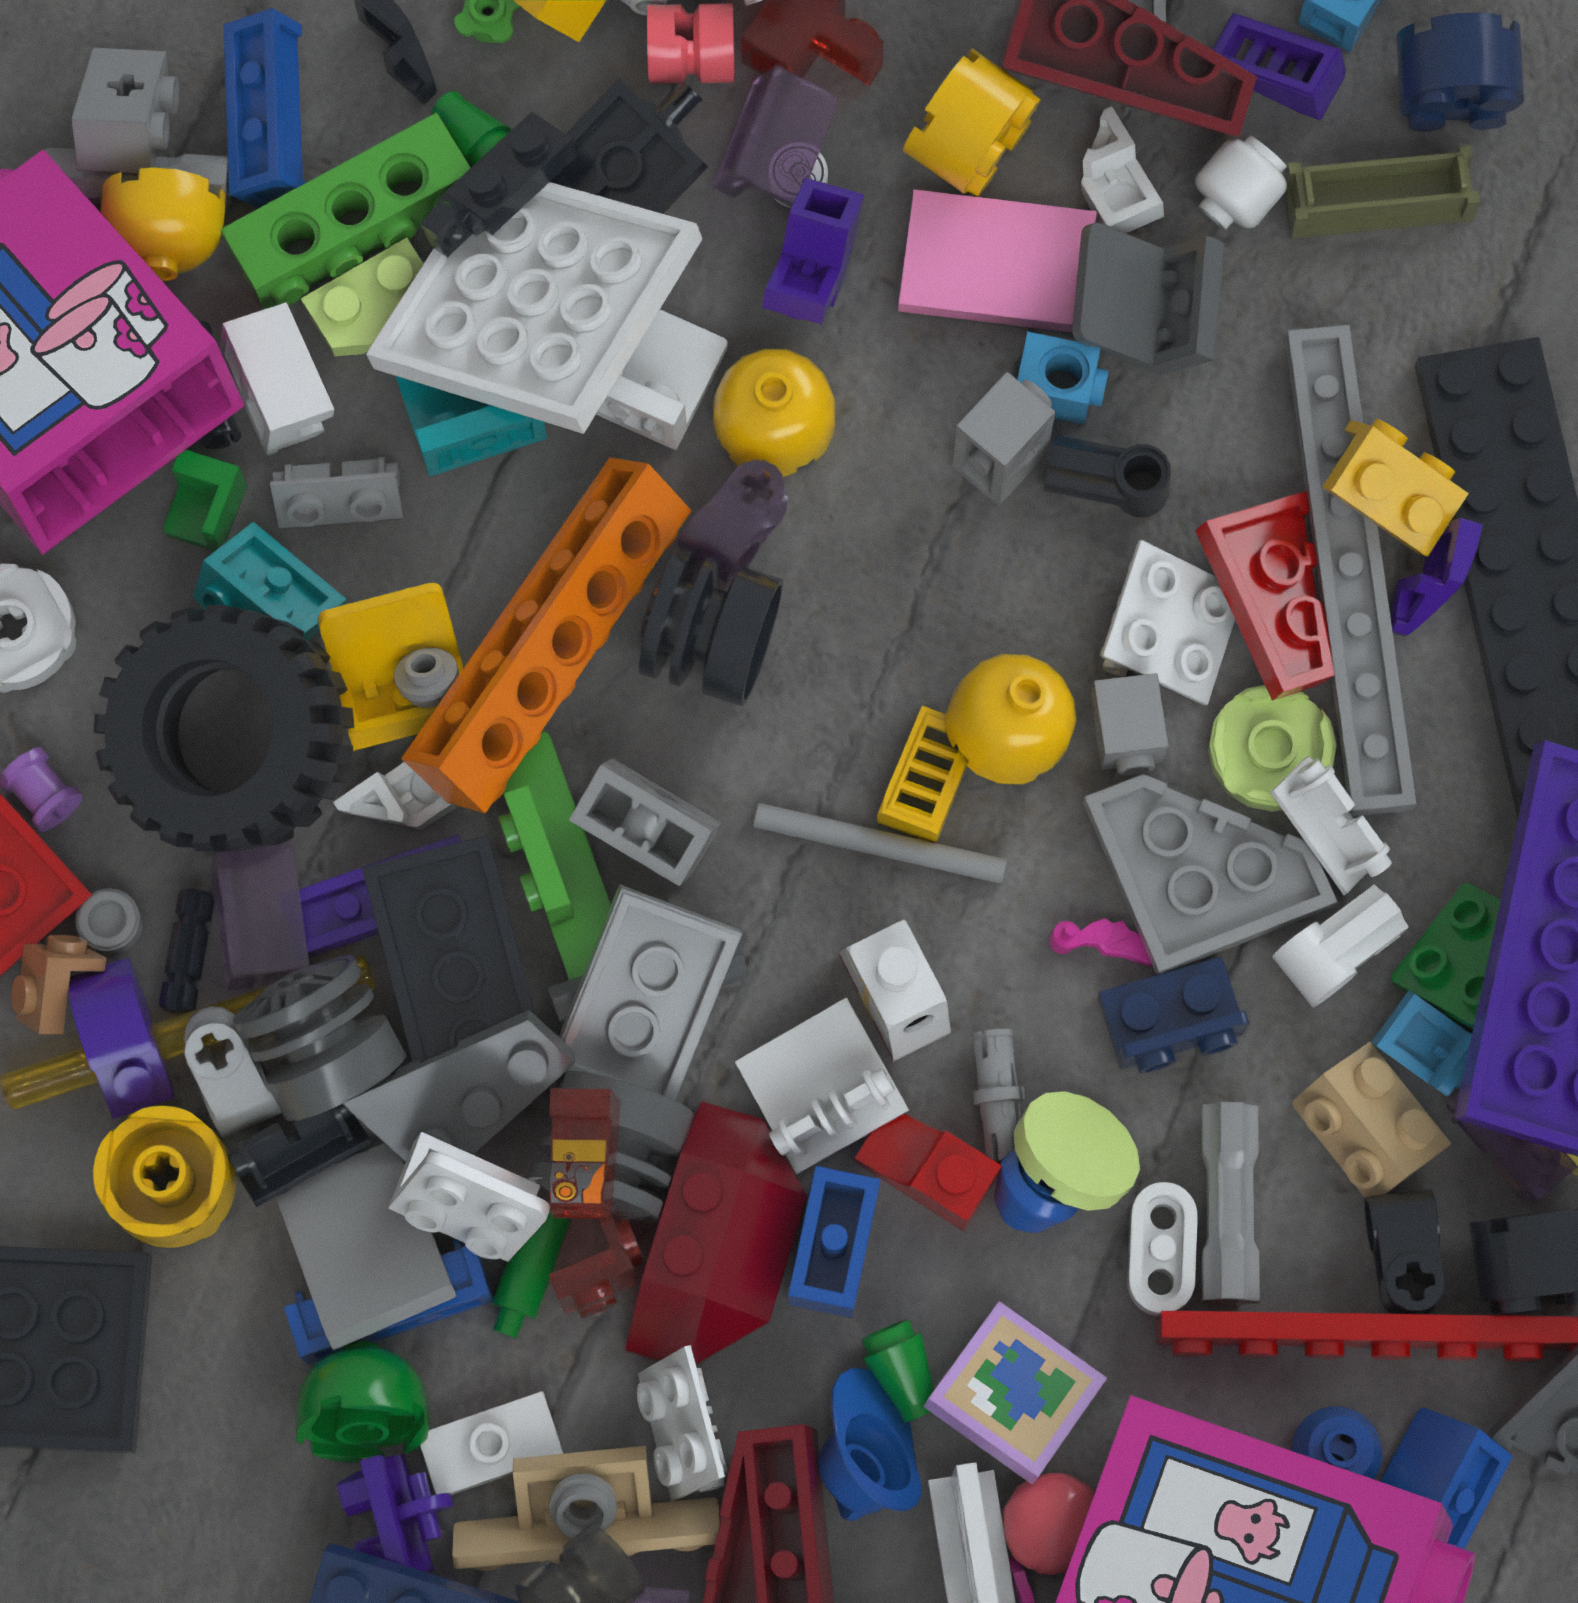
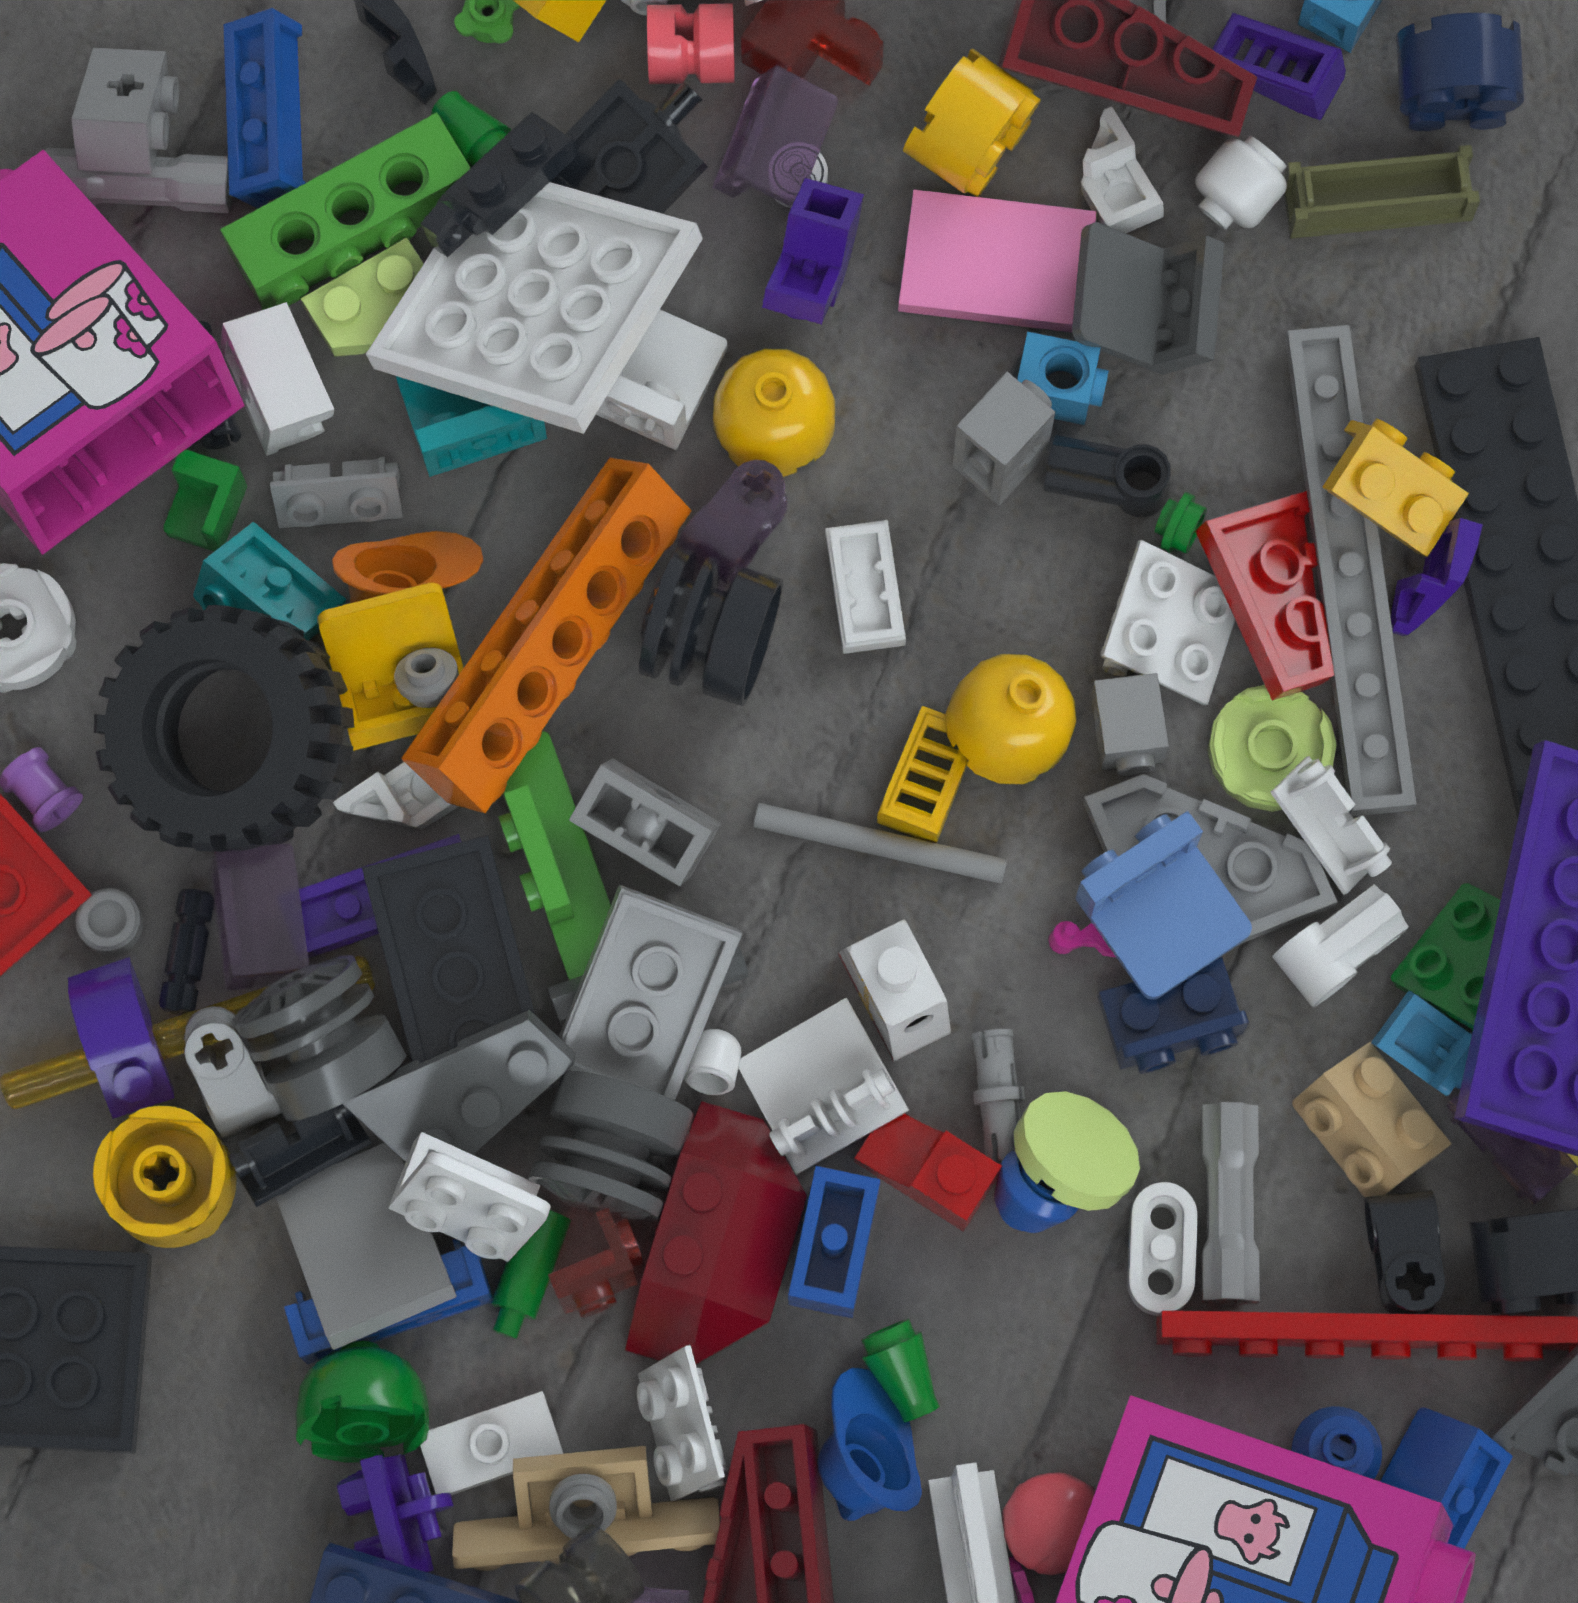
(42, 988): medium nougat bracket -> none
(166, 218): yellow cylinder -> none
(406, 562): none -> orange piece
(583, 1152): clear red leg -> none
(718, 1055): none -> white piece
(865, 587): none -> white plate
(1015, 1392): tile -> none
(1162, 906): none -> medium blue bracket
(1179, 522): none -> green plate

